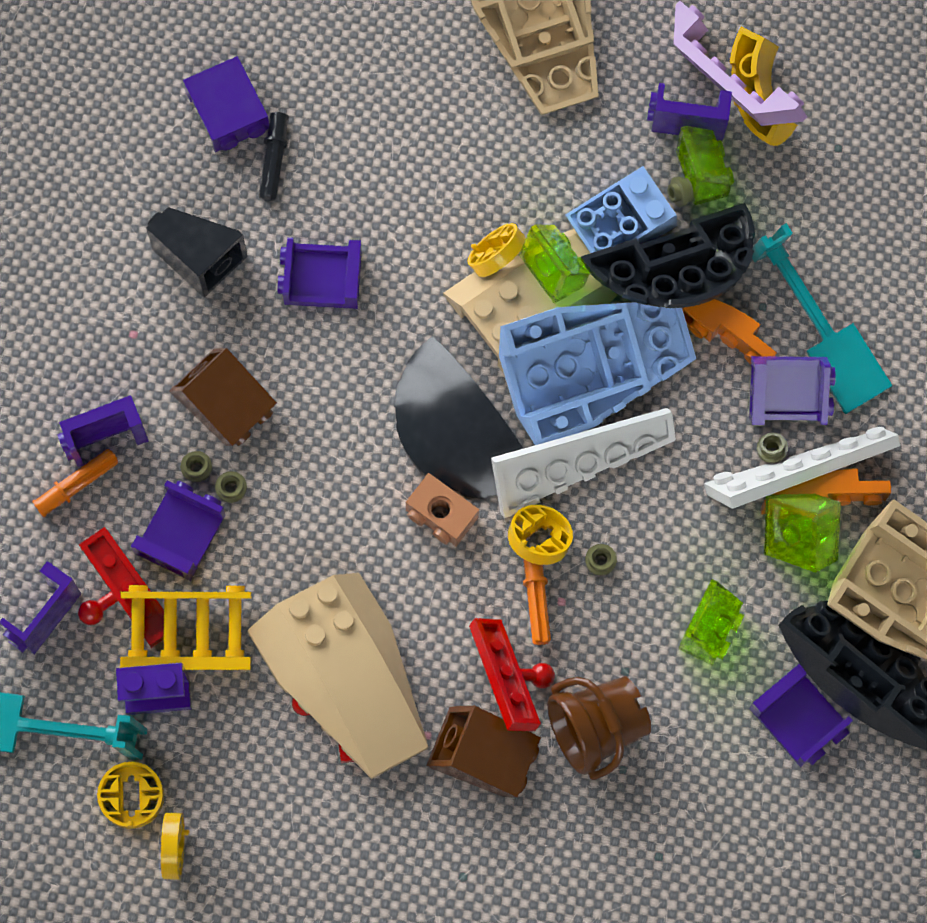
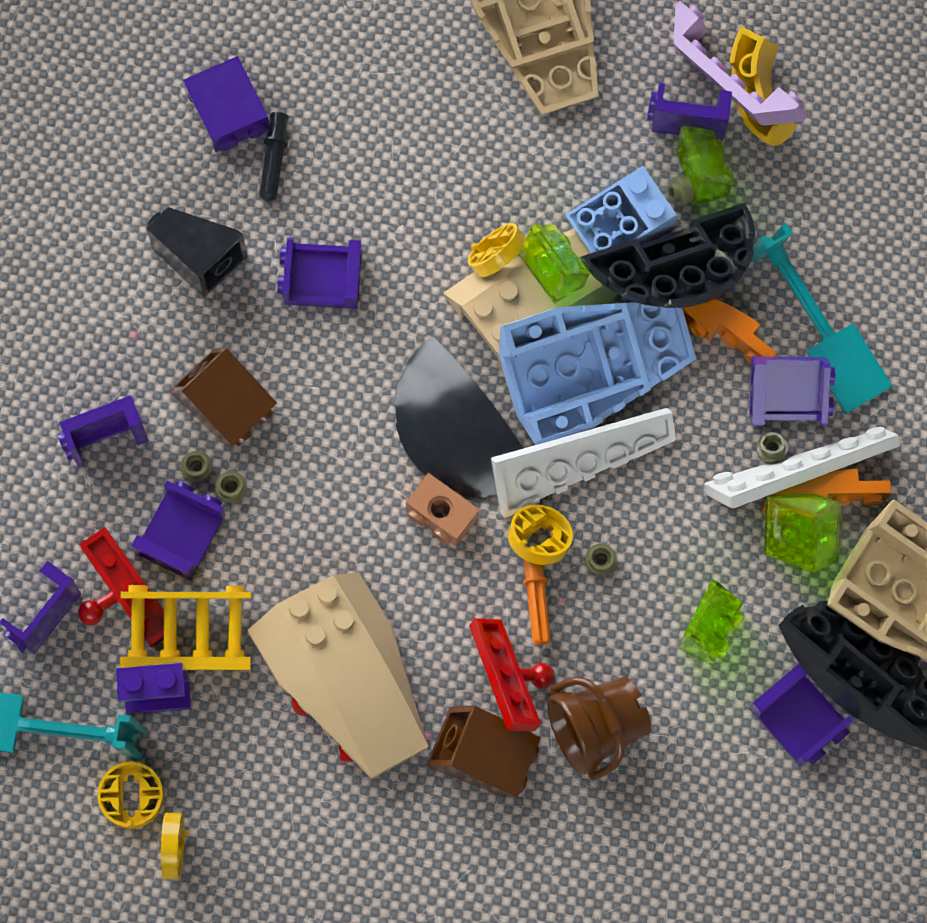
(75, 482): orange axle -> none

